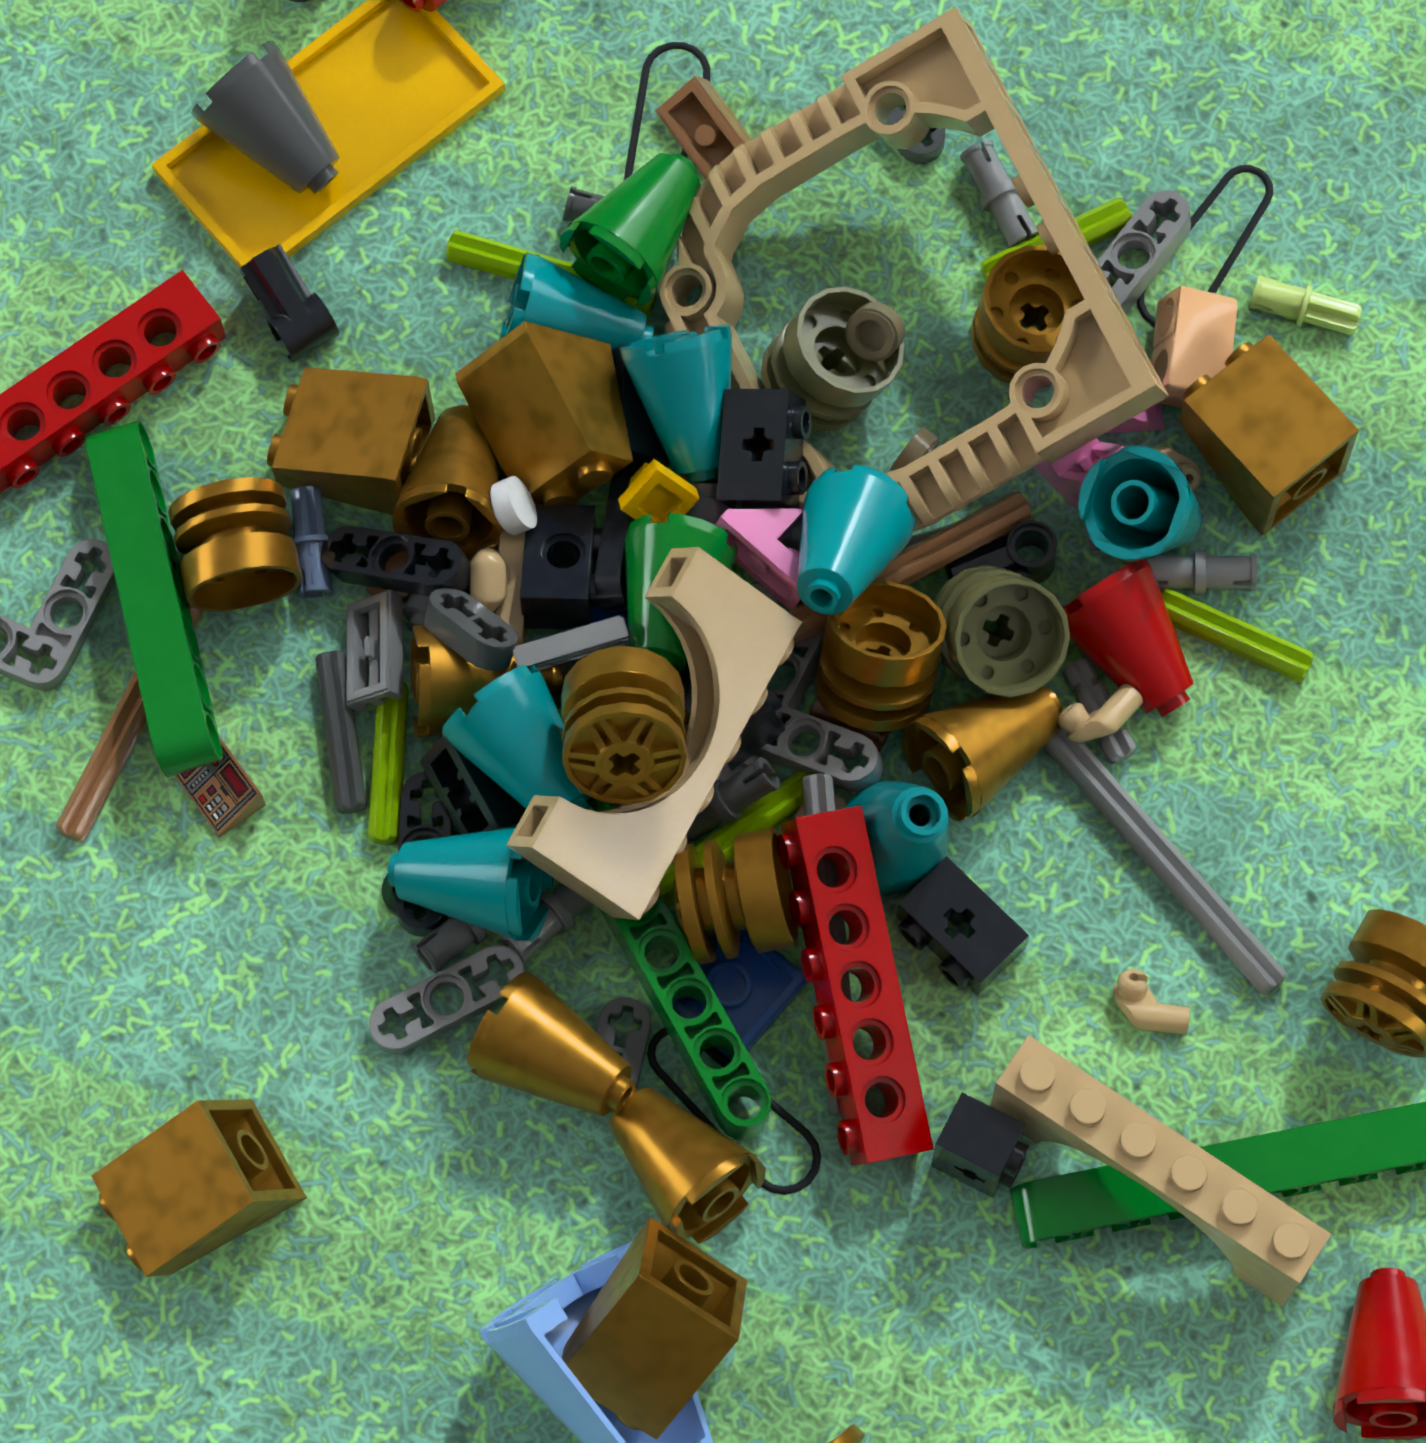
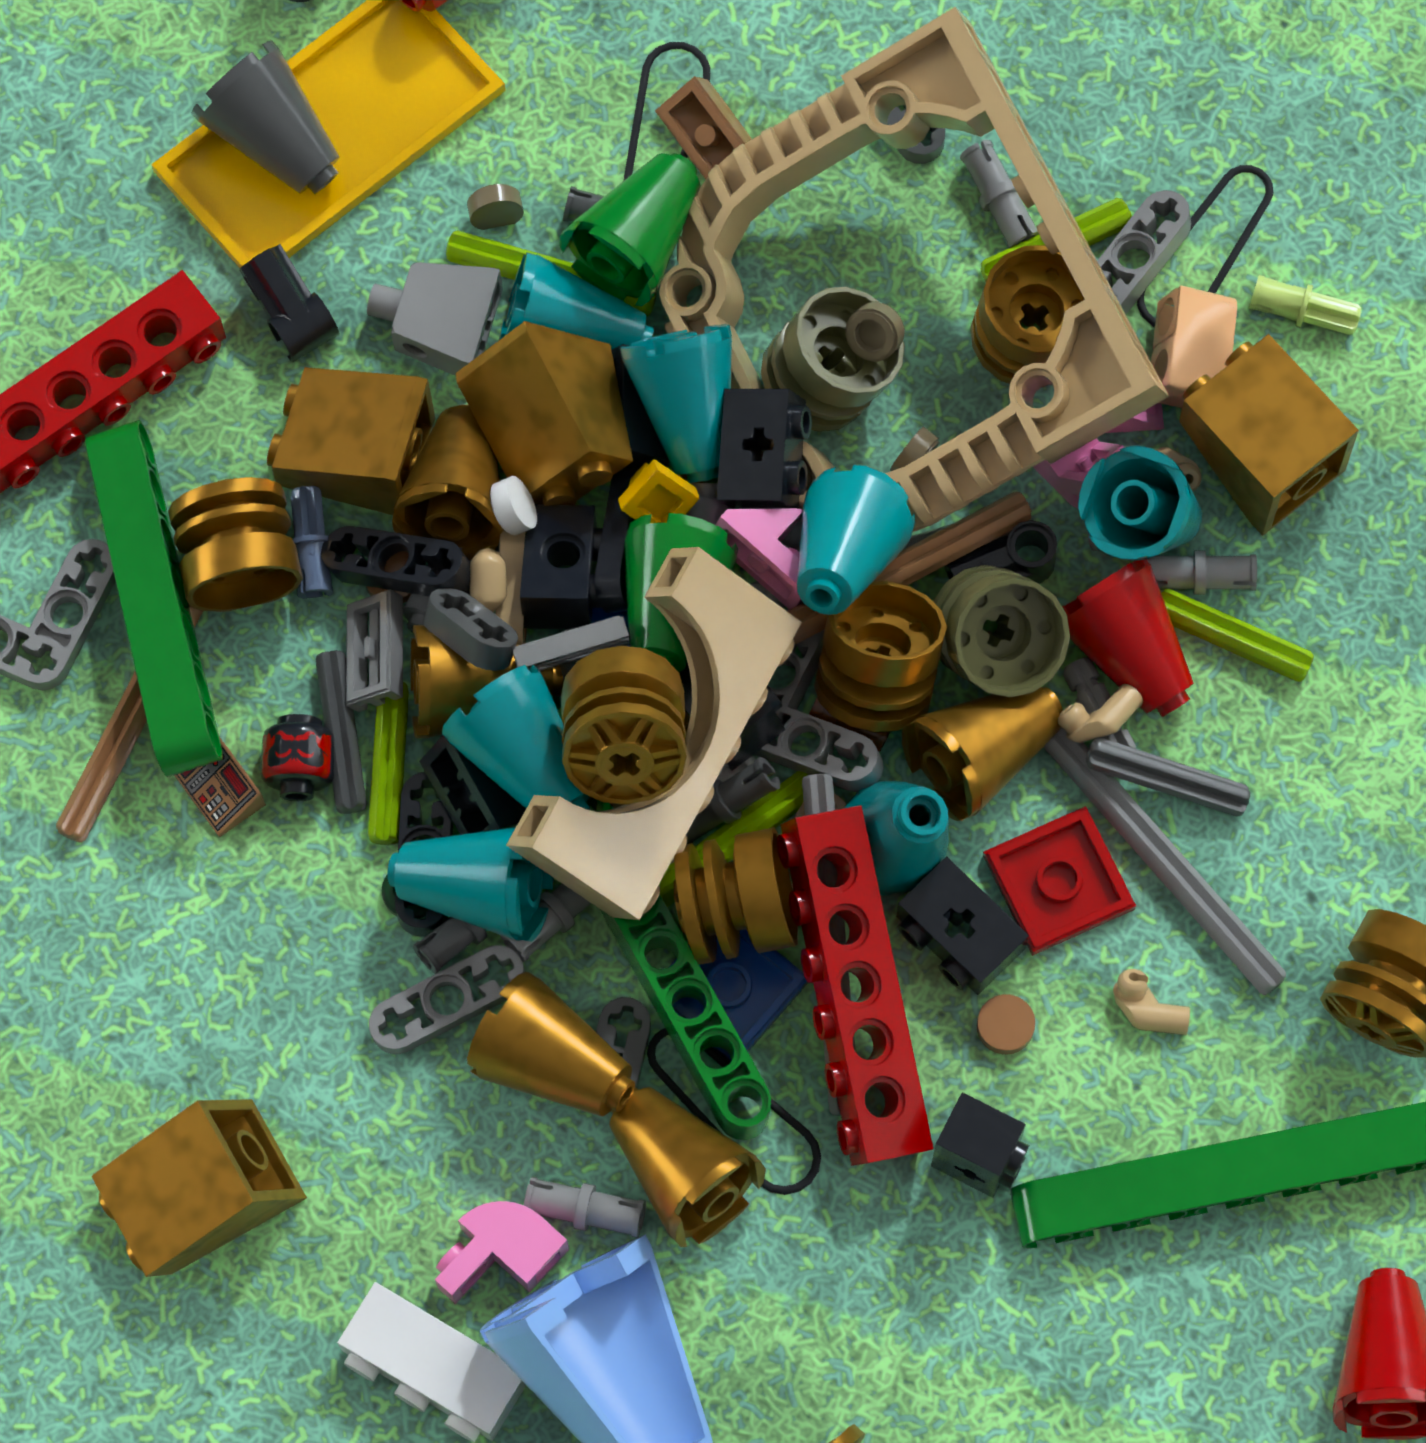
(297, 756): none -> black head
(430, 1364): none -> white brick
(440, 312): none -> light grey torso
(495, 206): none -> dark tan tile
(500, 1233): none -> bright pink brick
(585, 1207): none -> light grey pin
(656, 1329): pearl gold slope -> none
(1005, 1024): none -> medium nougat tile
(1059, 880): none -> red tile
(1168, 776): none -> dark grey axle
(1256, 1231): tan arch -> none

